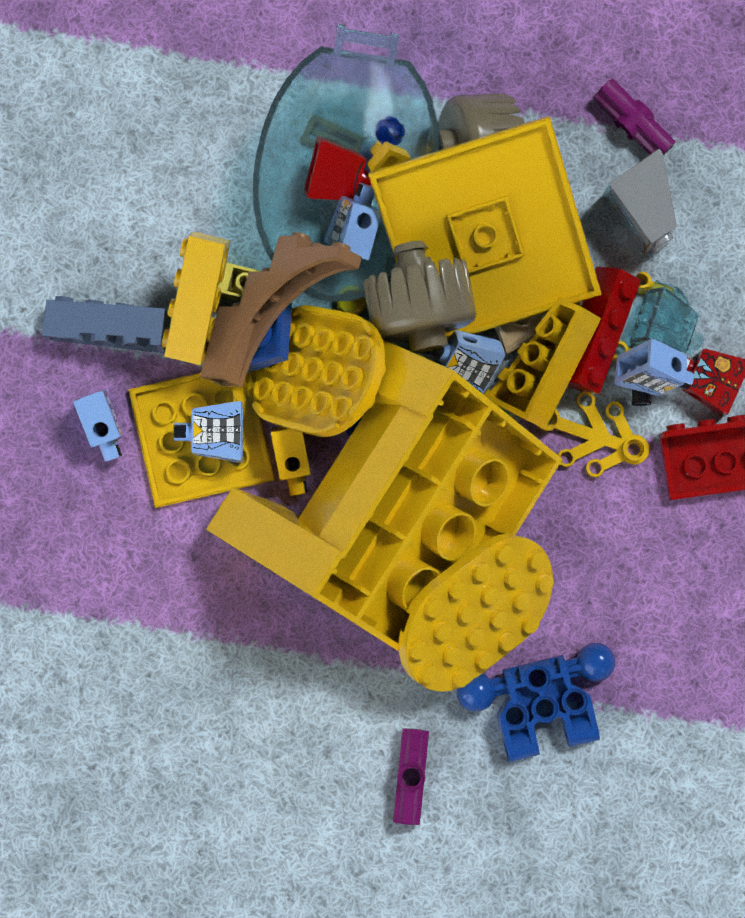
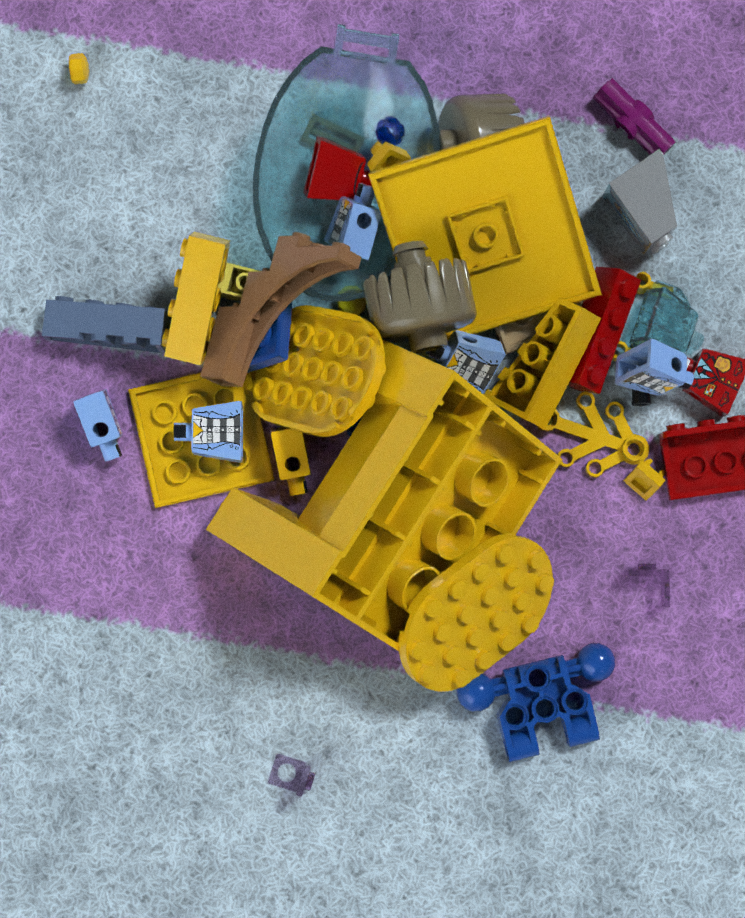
(78, 68): none -> yellow tile
(302, 780): none -> clear purple bracket
(409, 797): magenta piece -> none
(645, 479): none -> yellow tile
(649, 570): none -> clear purple bracket

